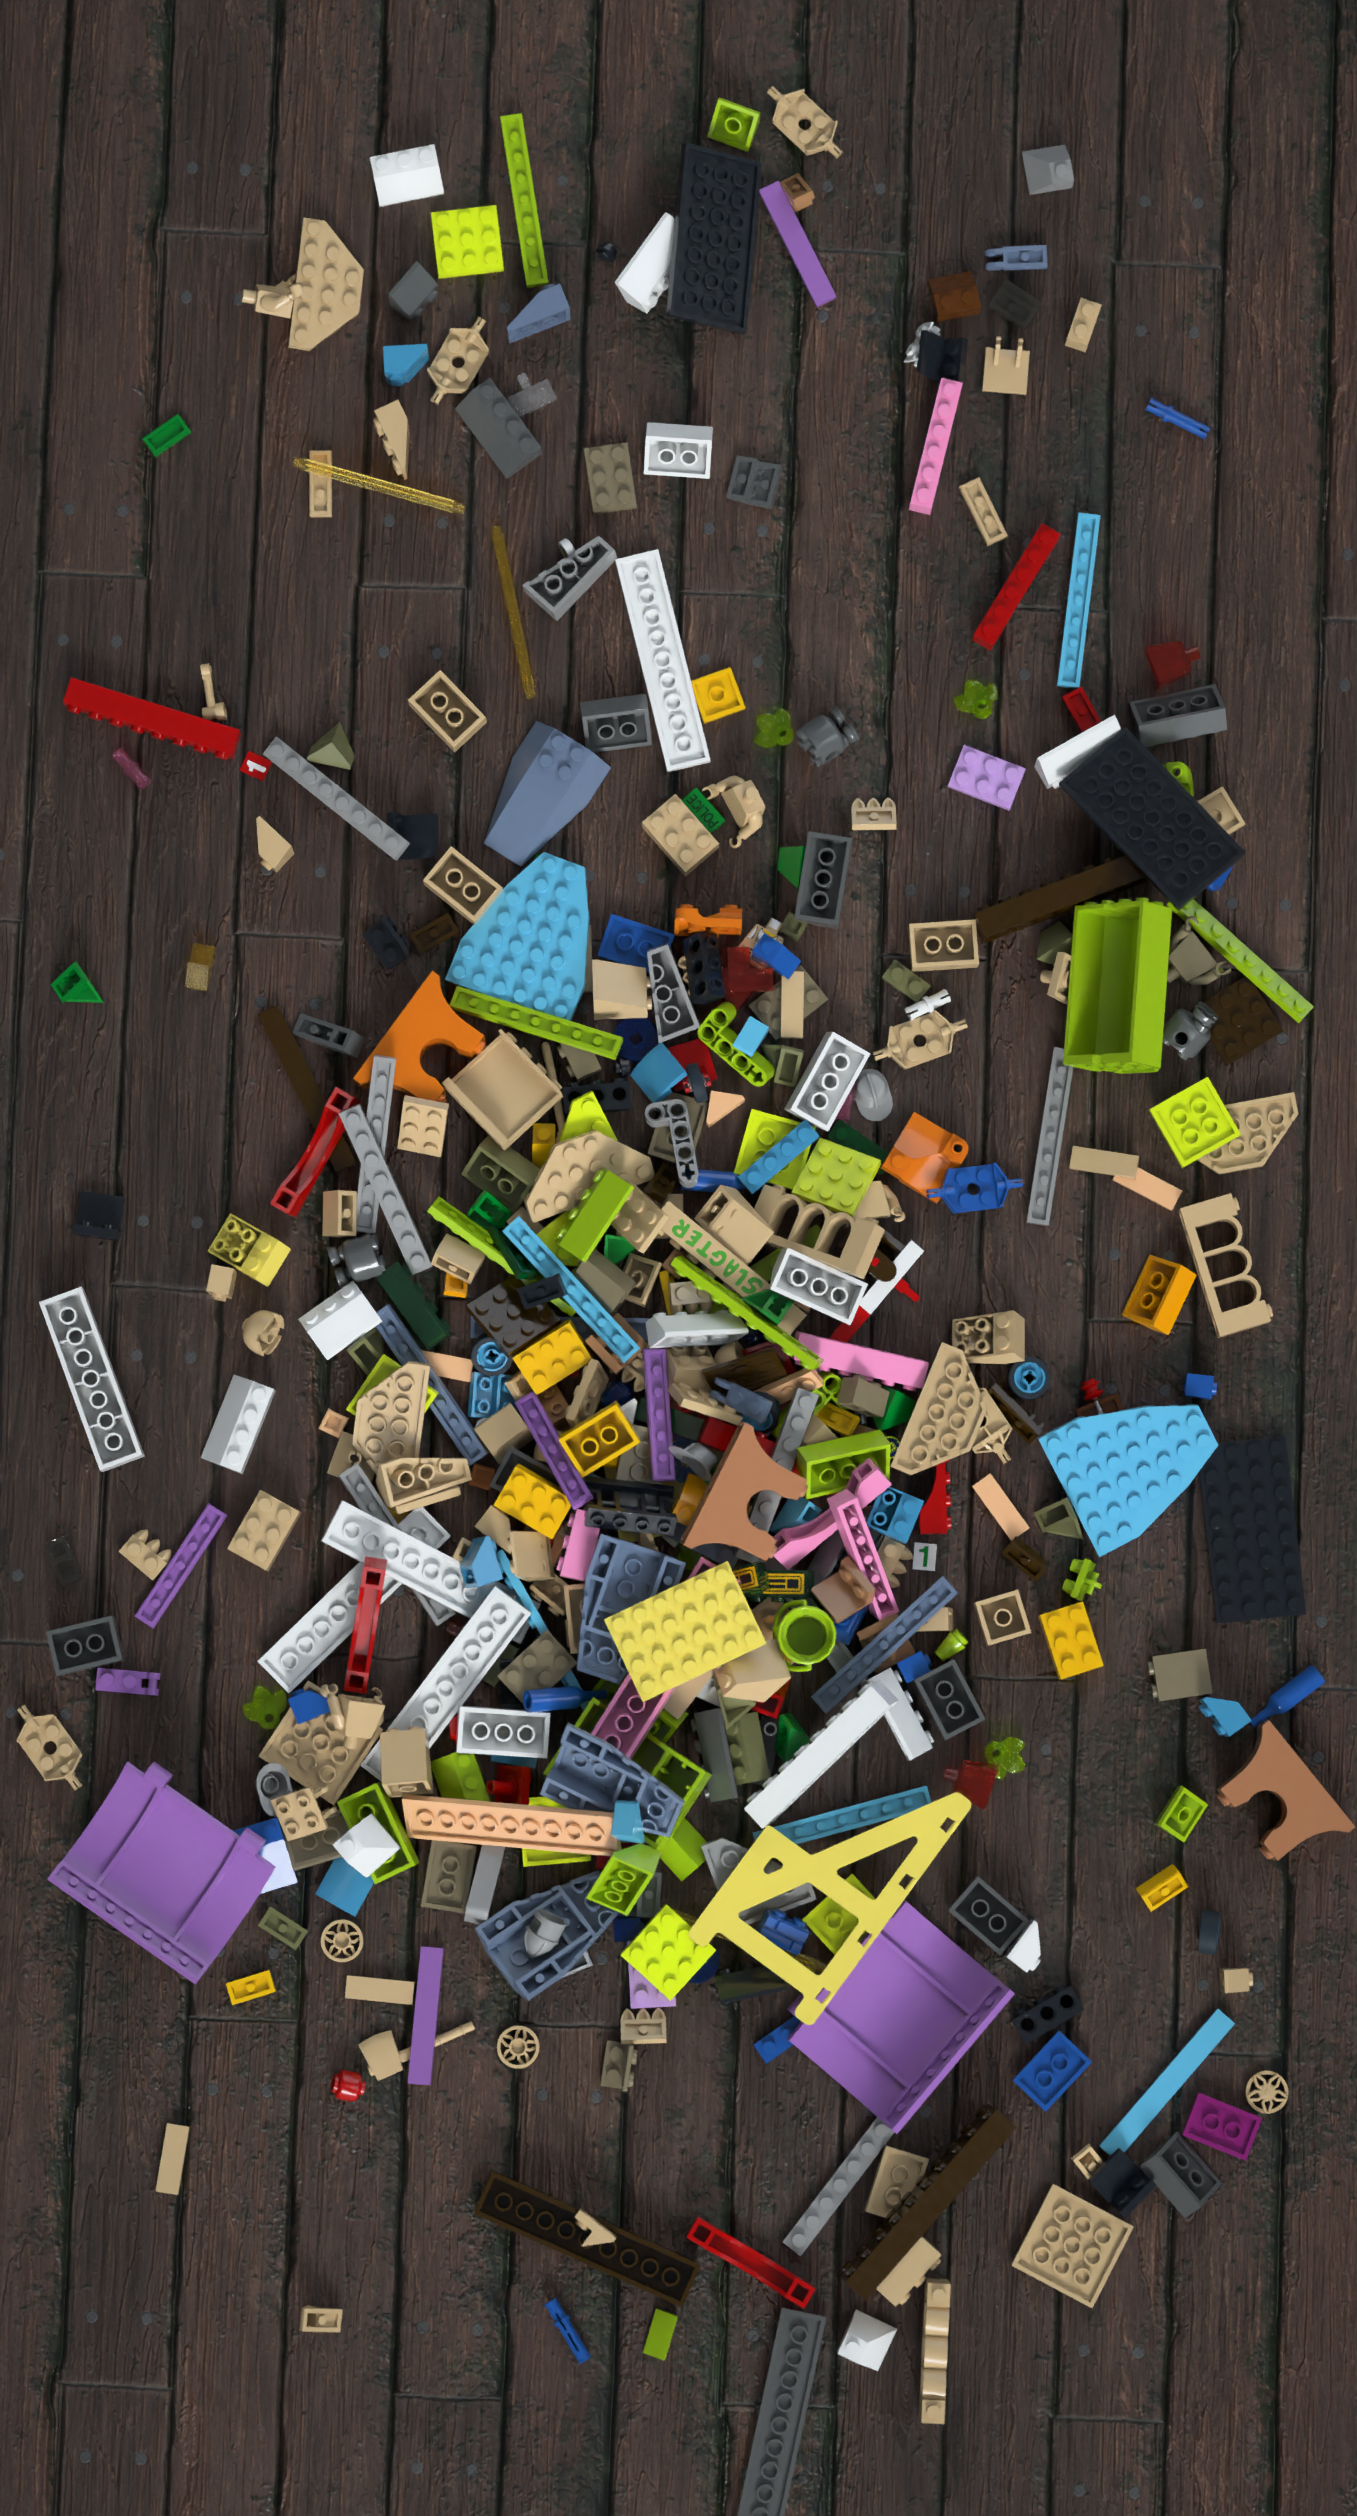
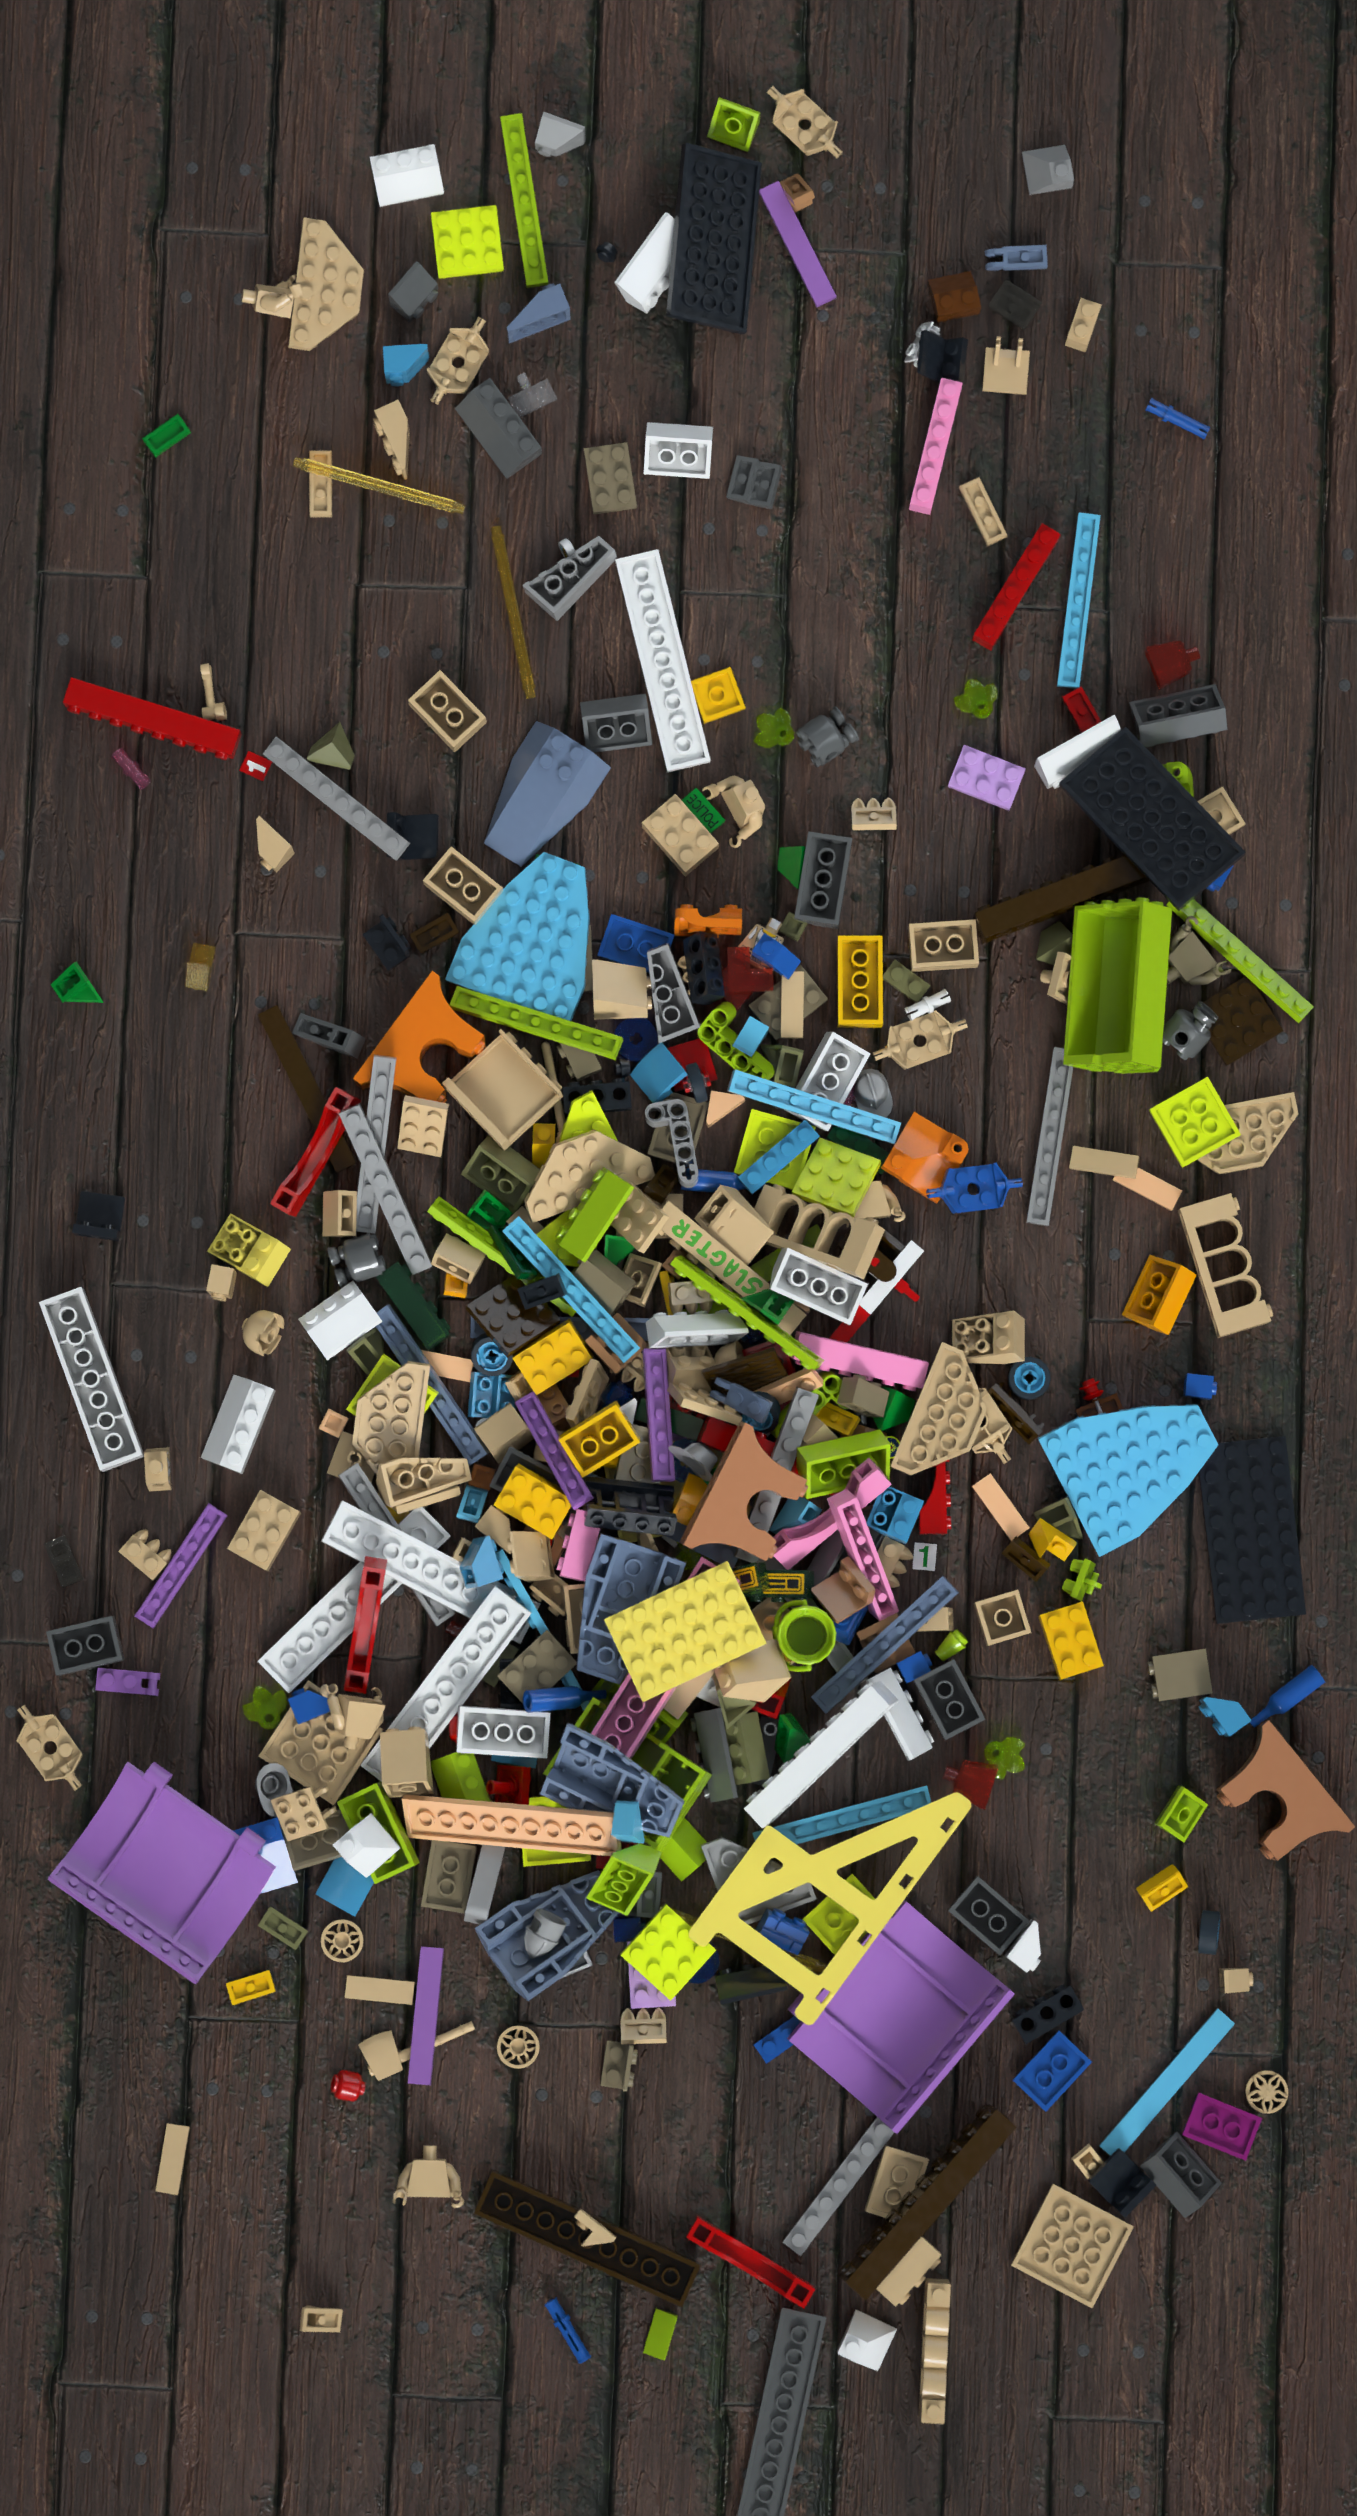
(158, 1469): none -> tan torso
(429, 2178): none -> tan torso
(472, 1504): none -> medium azure slope
(558, 135): none -> light grey slope
(813, 1106): none -> medium azure plate
(859, 982): none -> yellow brick
(1049, 1538): none -> yellow slope

